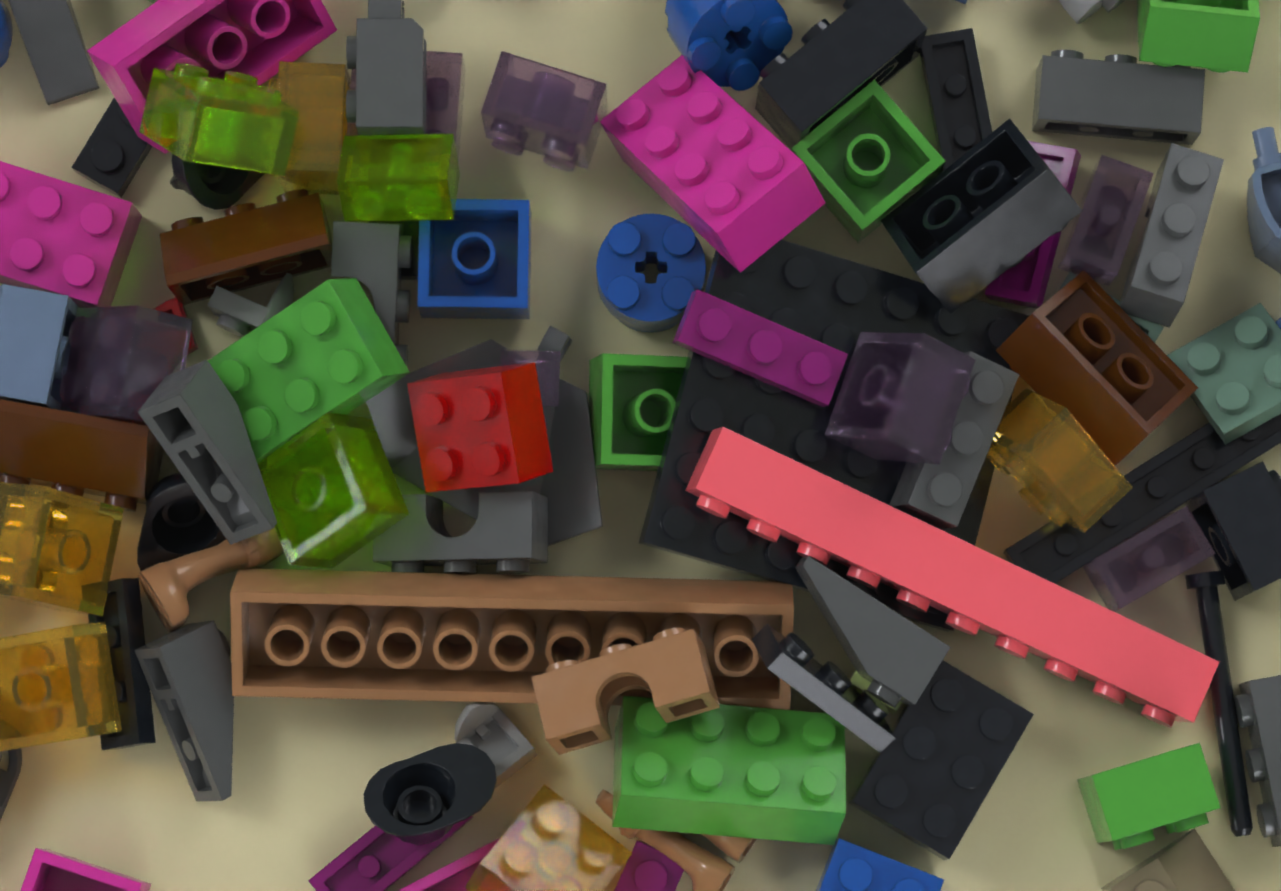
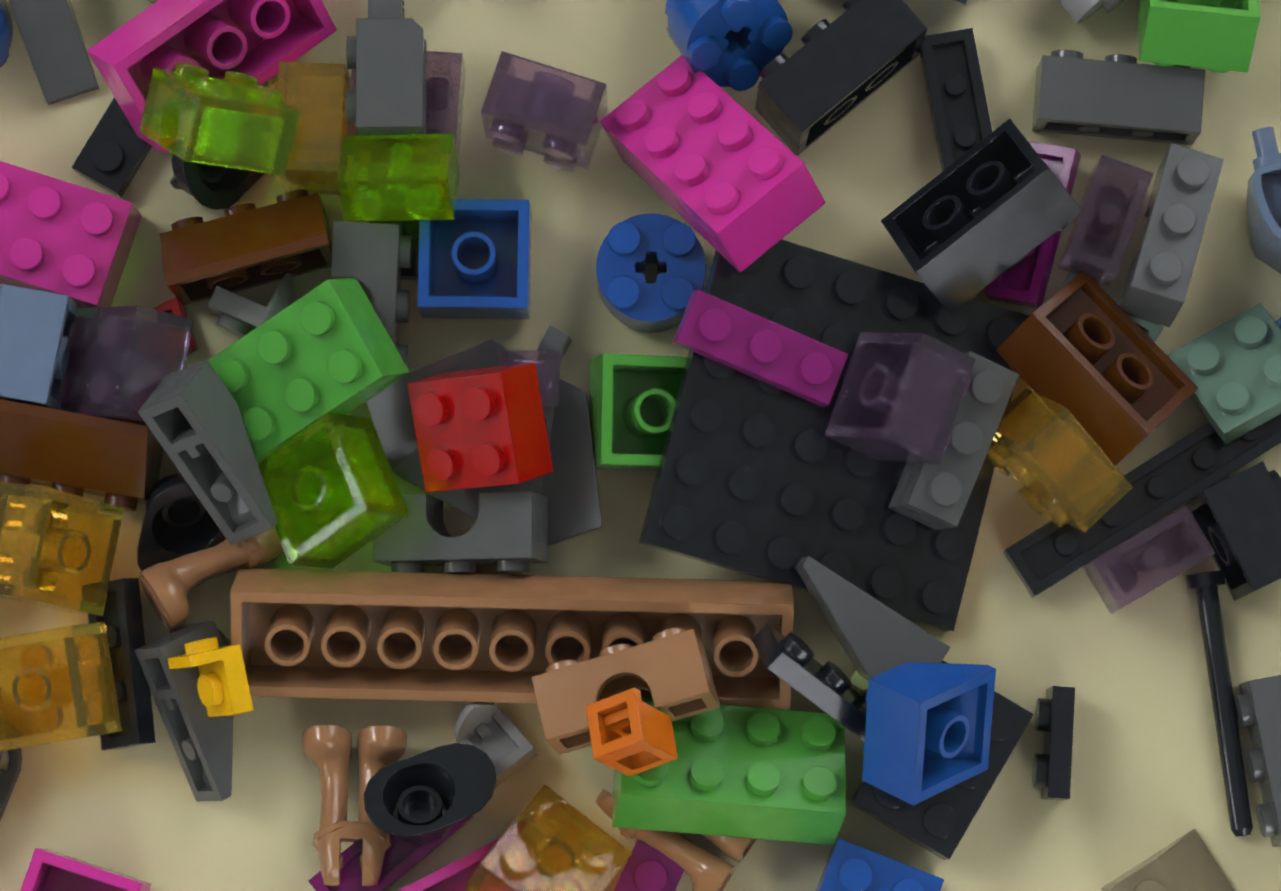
(222, 676): none -> yellow bracket
(331, 752): none -> medium nougat piece
(630, 733): none -> orange brick
(868, 160): bright green brick -> none
(927, 727): none -> blue slope
(952, 576): coral brick -> none
(1056, 720): none -> black plate
(1148, 794): bright green brick -> none

